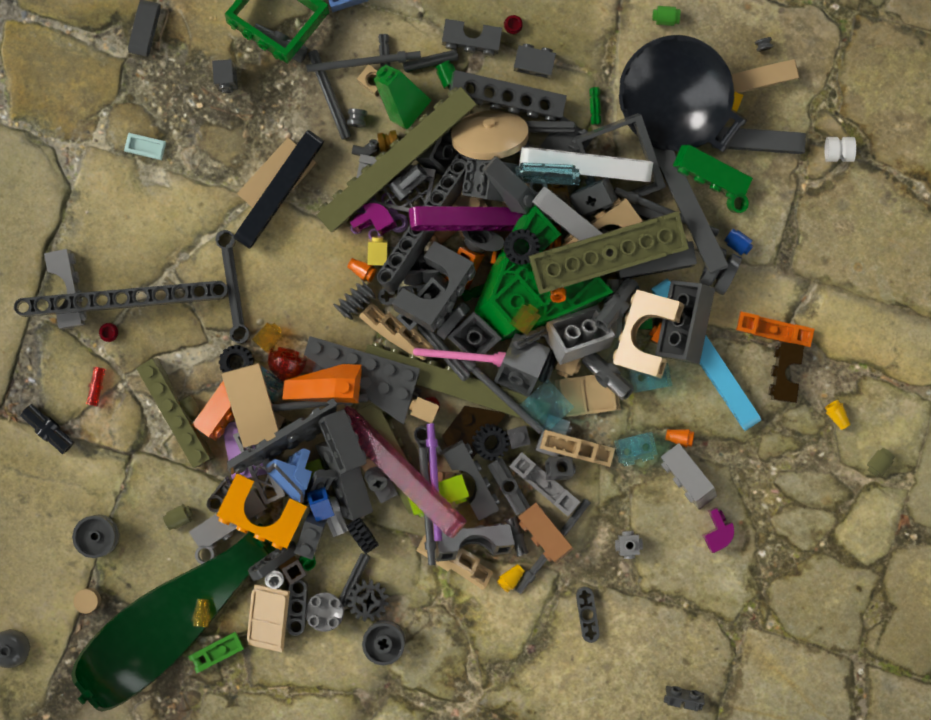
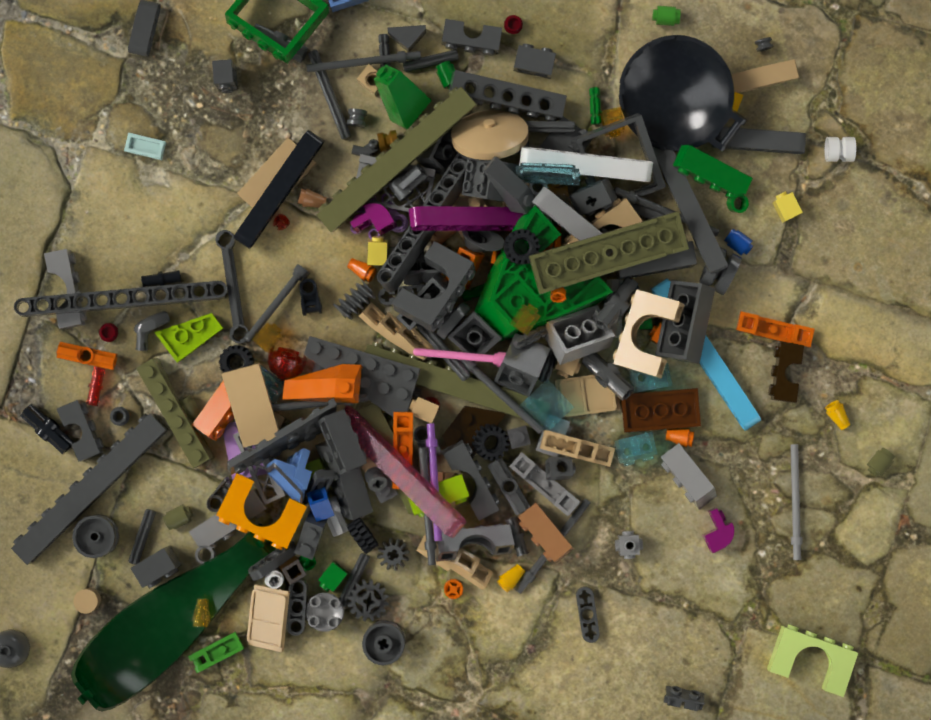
(75, 353): none -> orange piece
(89, 444): none -> dark grey arch
(89, 489): none -> dark grey brick
(113, 416): none -> dark grey plate
(142, 536): none -> dark grey axle
(146, 326): none -> dark grey arm
(156, 566): none -> dark grey brick
(161, 278): none -> black pin
(188, 336): none -> lime wing
(281, 222): none -> clear red hinge
(298, 274): none -> dark grey piece
(309, 198): none -> medium nougat cone
(310, 299): none -> black piece
(332, 577): none -> green brick
(389, 548): none -> dark grey gear
(403, 436): none -> orange slope
(407, 36): none -> dark grey slope
(455, 591): none -> orange wheel
(612, 115): none -> clear yellow brick
(661, 410): none -> reddish brown plate
(787, 206): none -> light yellow brick
(796, 540): none -> light grey bar
(840, 658): none -> yellowish green arch

